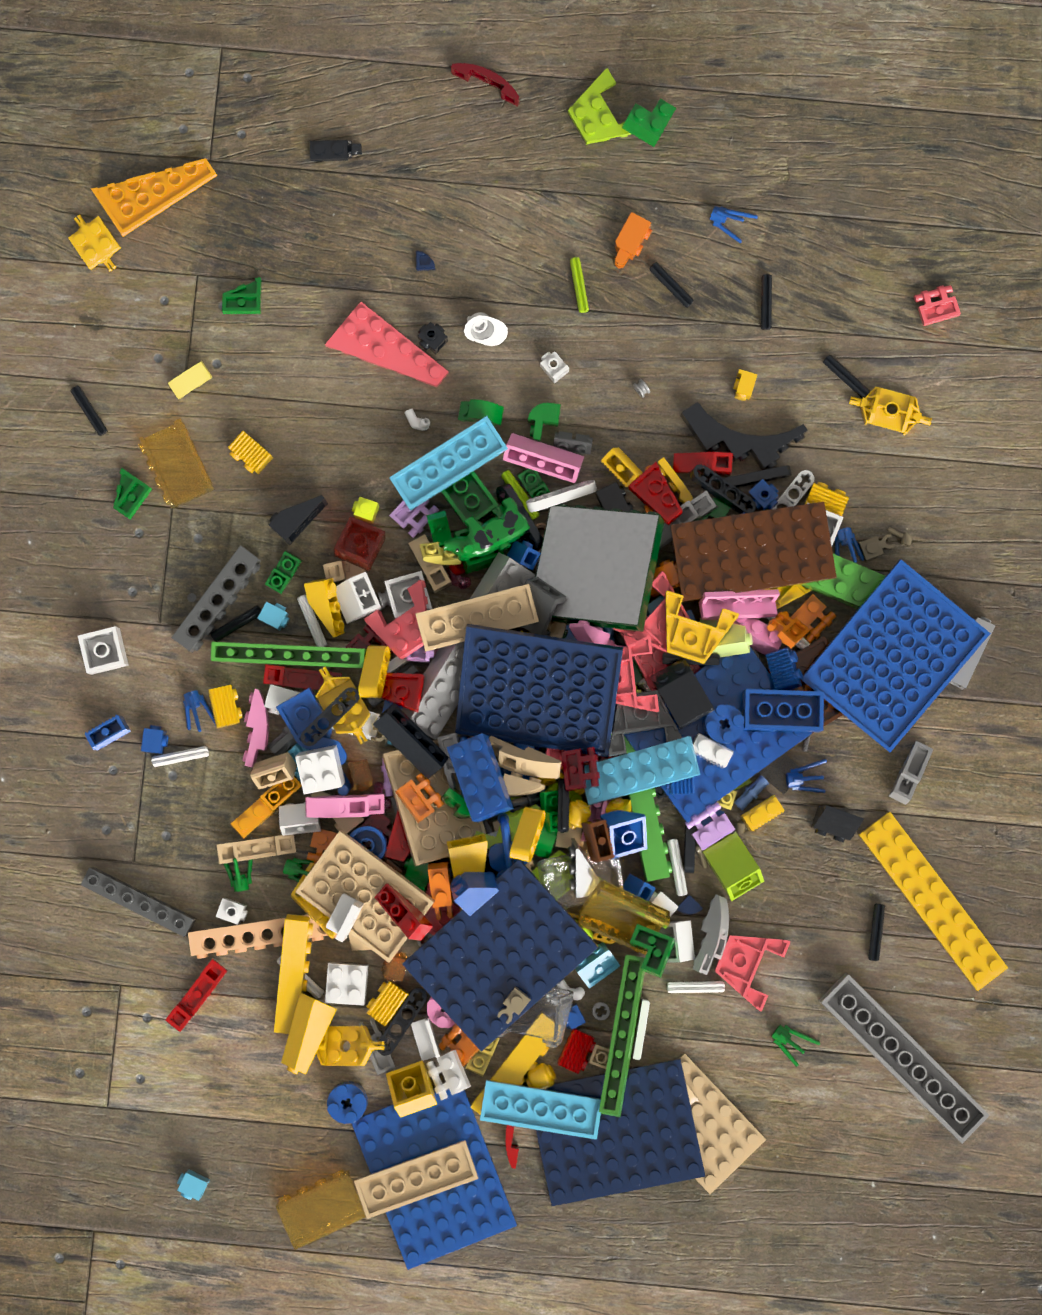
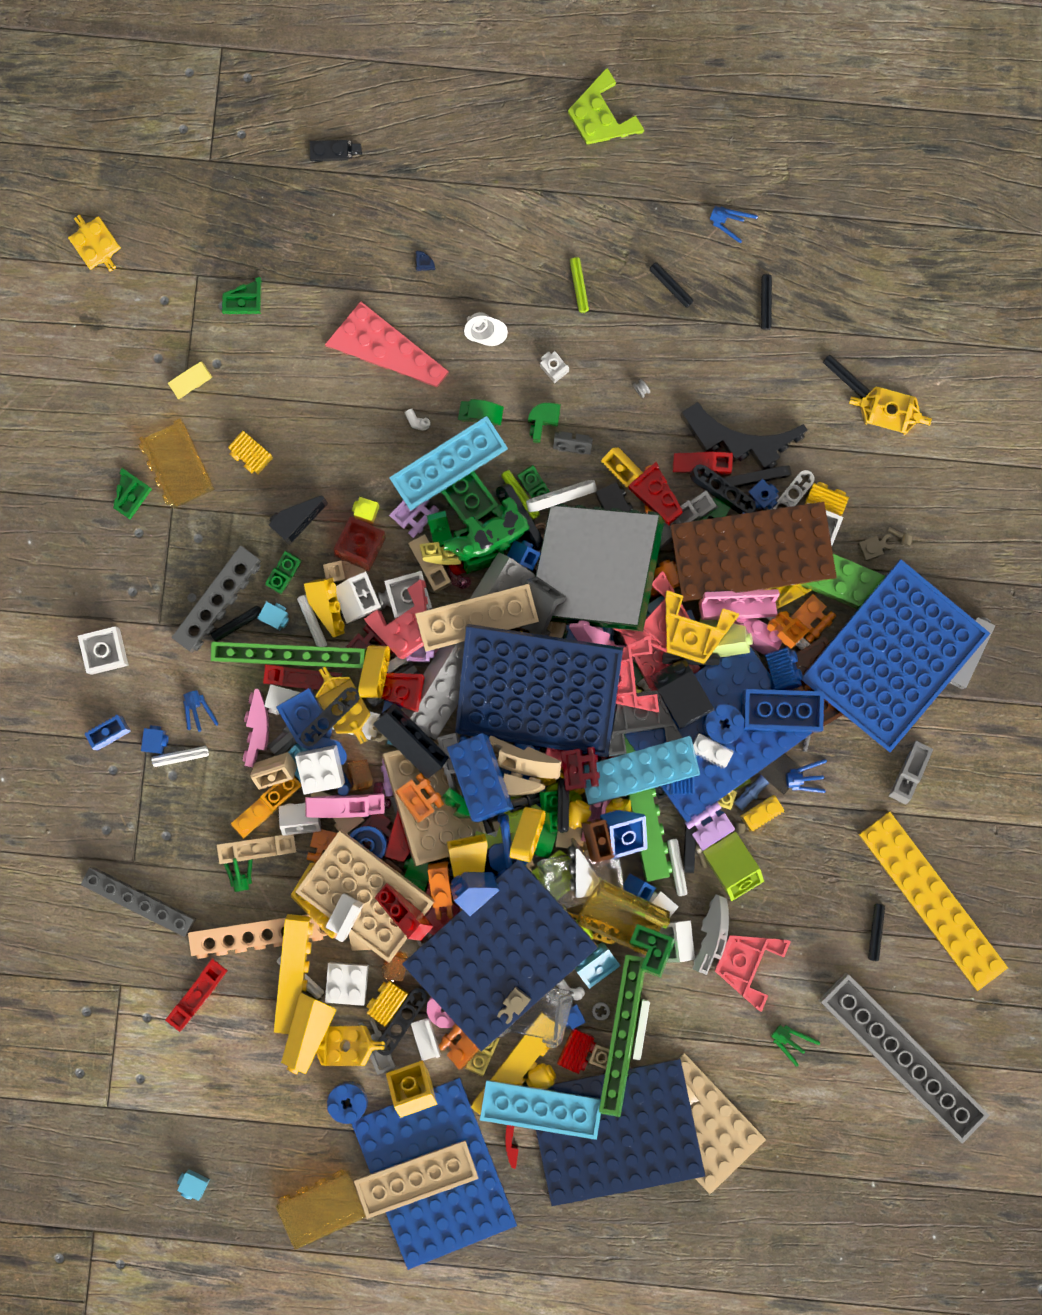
(89, 410): black axle -> none
(147, 195): light orange wing -> none
(224, 706): yellow brick -> none
(232, 911): white brick -> none
(294, 869): green plant -> none
(436, 342): black brick -> none
(453, 1073): white plate -> none
(466, 70): dark red slope -> none
(543, 458): bright pink brick -> none
(630, 239): orange hinge -> none
(649, 125): green brick -> none
(674, 481): yellow hinge -> none
(689, 906): dark blue tile -> none
(695, 987): white axle -> none
(744, 385): yellow brick -> none
(836, 823): black slope -> none
(846, 538): blue plant -> none
(939, 310): coral plate -> none

